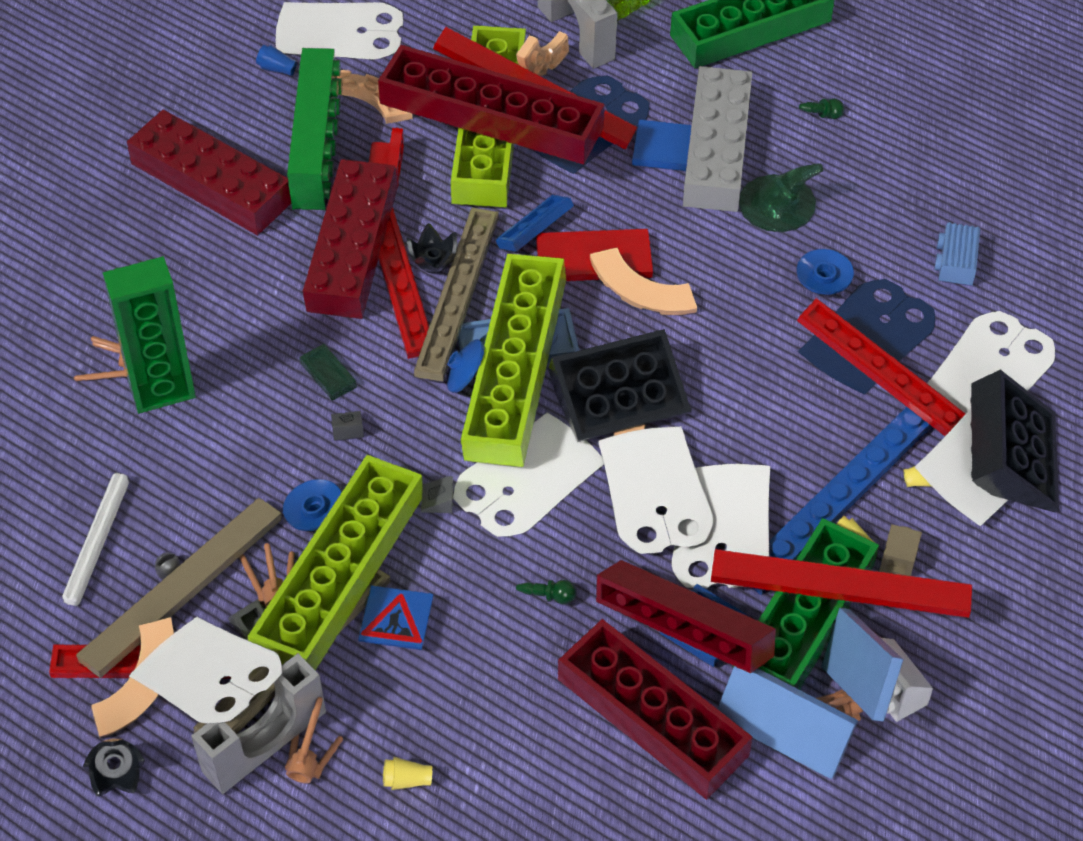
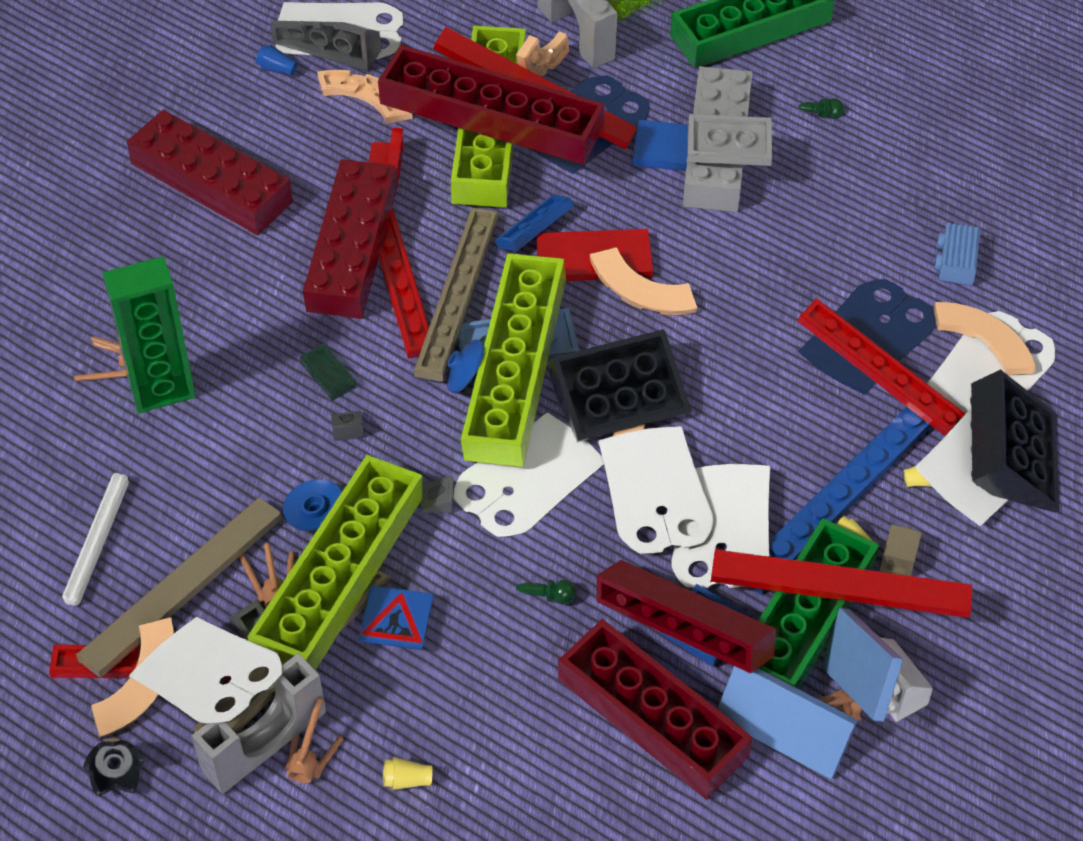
(166, 564): flat silver hinge -> none
(314, 129): green brick -> none
(330, 40): none -> dark grey wedge
(431, 251): black piece -> none
(729, 139): none -> light grey plate
(780, 200): clear green piece -> none
(825, 271): blue dish -> none
(1002, 340): none -> light nougat tile

